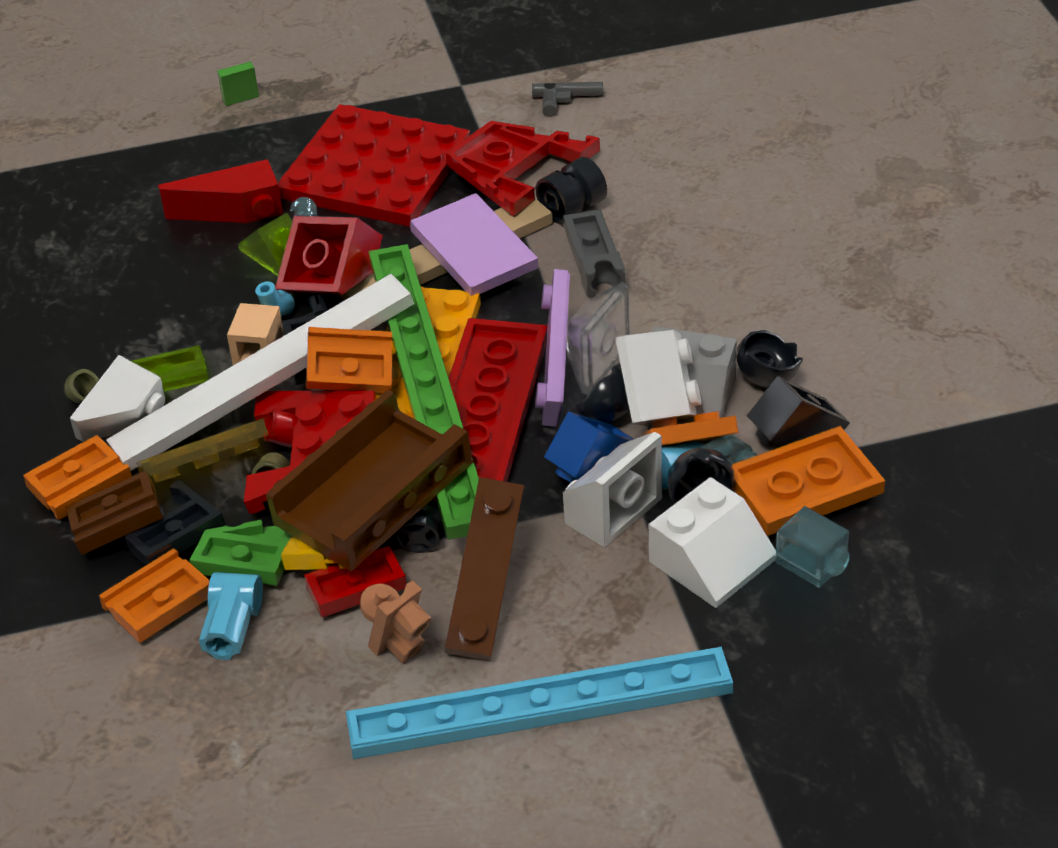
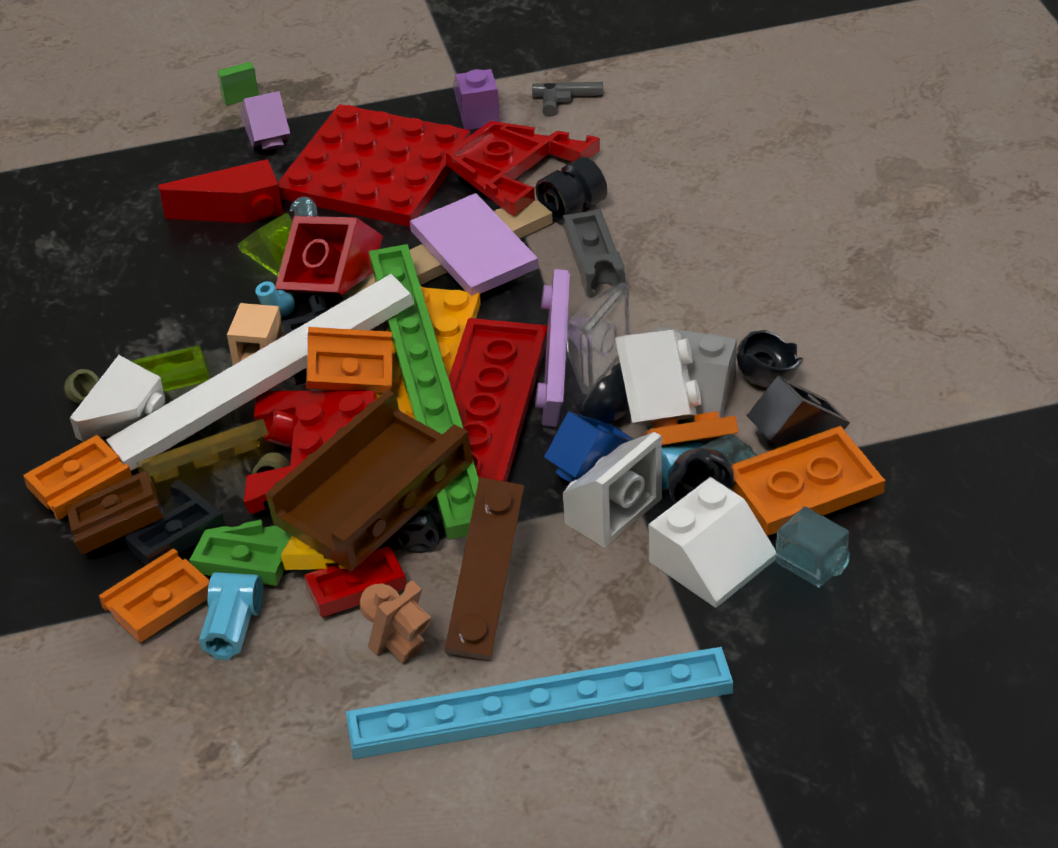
(265, 121): none -> lavender slope
(476, 98): none -> medium lavender slope

